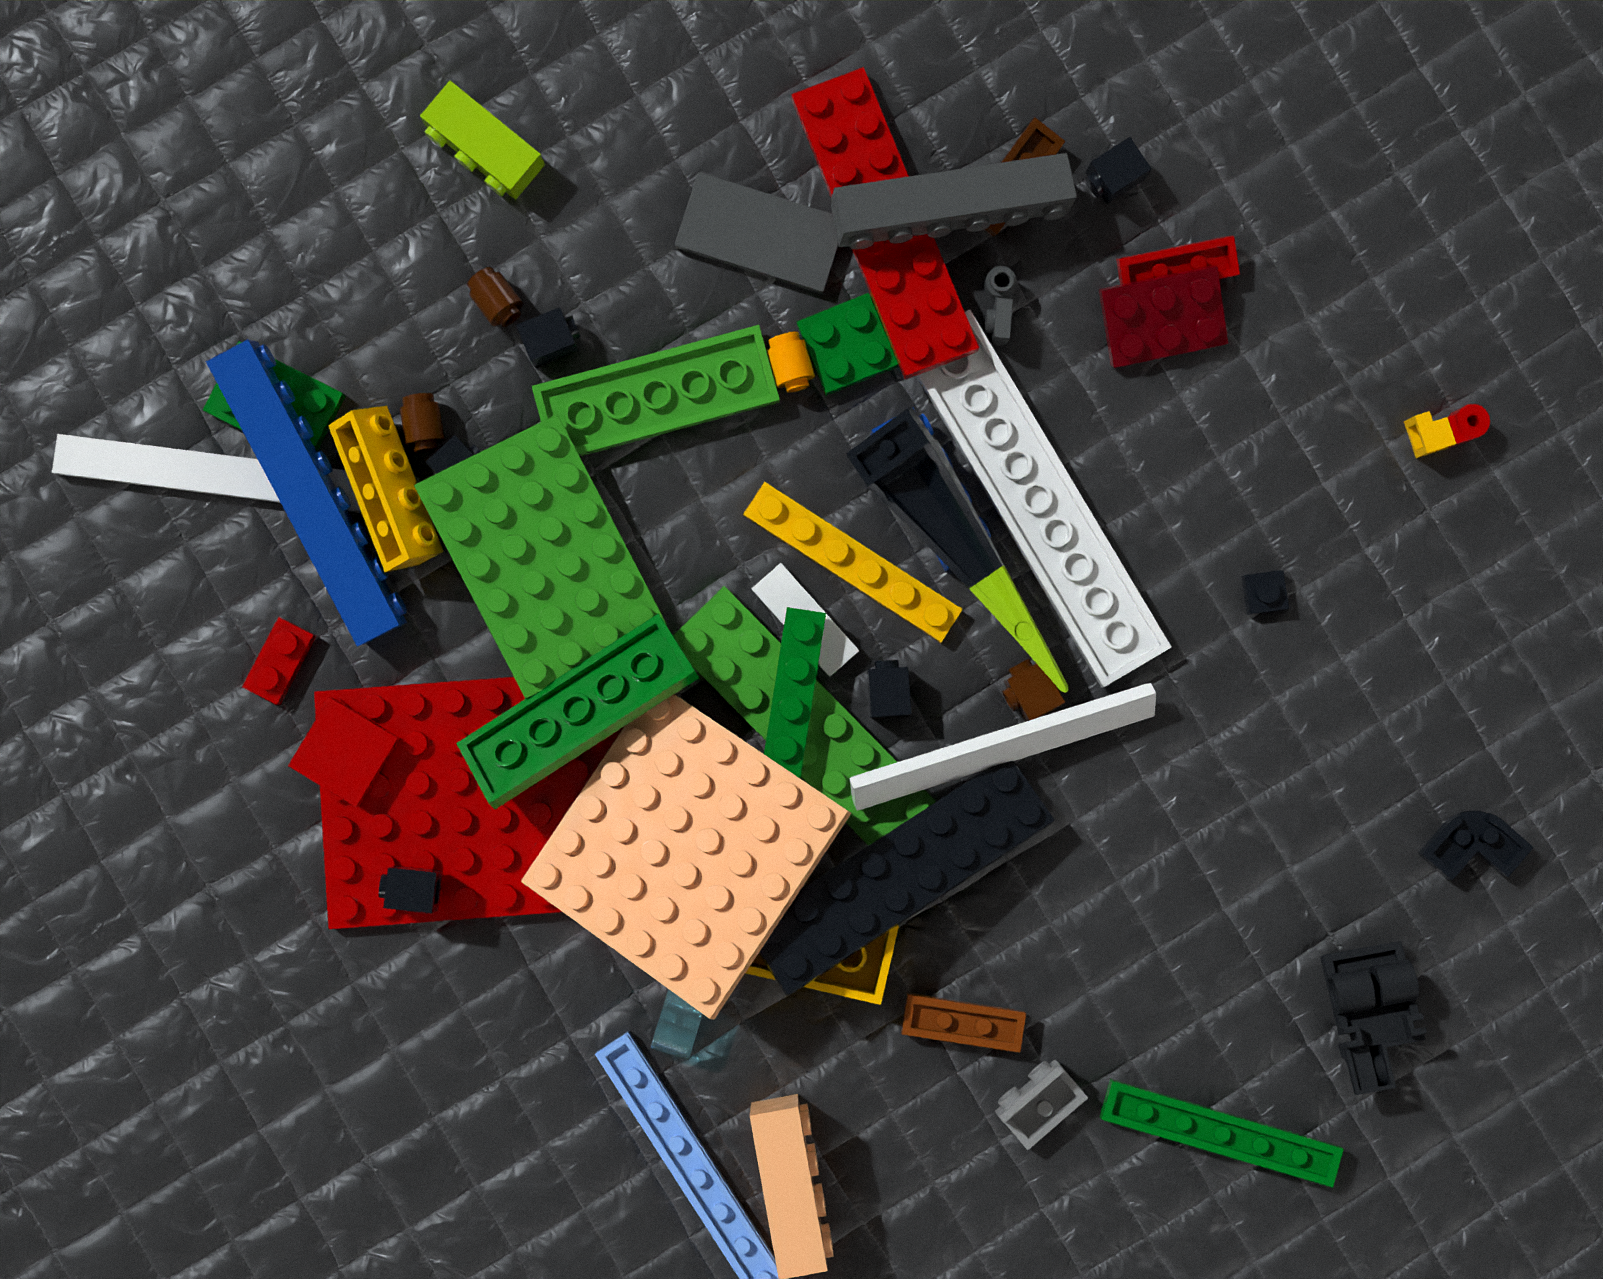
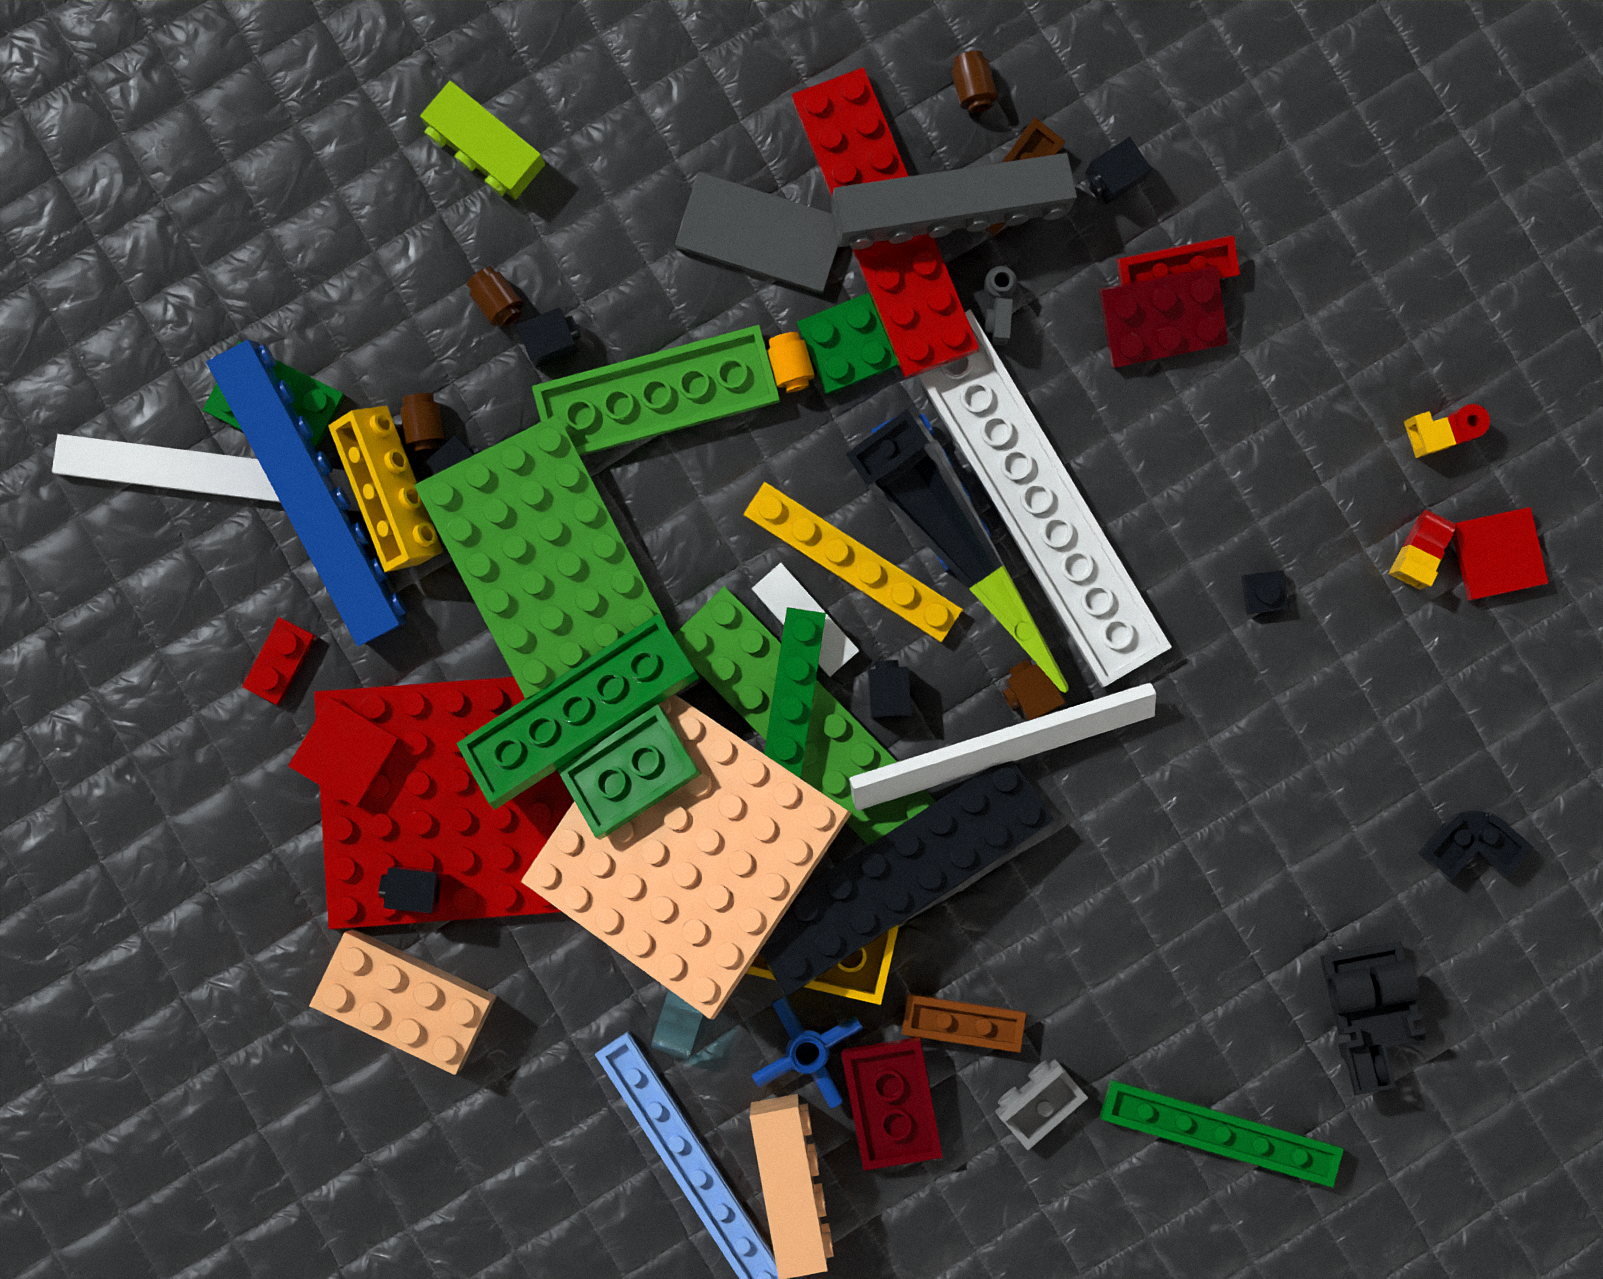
(403, 1001): none -> light nougat brick
(629, 772): none -> green plate
(815, 1067): none -> blue bar
(892, 1103): none -> dark red plate
(973, 81): none -> reddish brown brick
(1423, 550): none -> leg
(1499, 553): none -> red tile

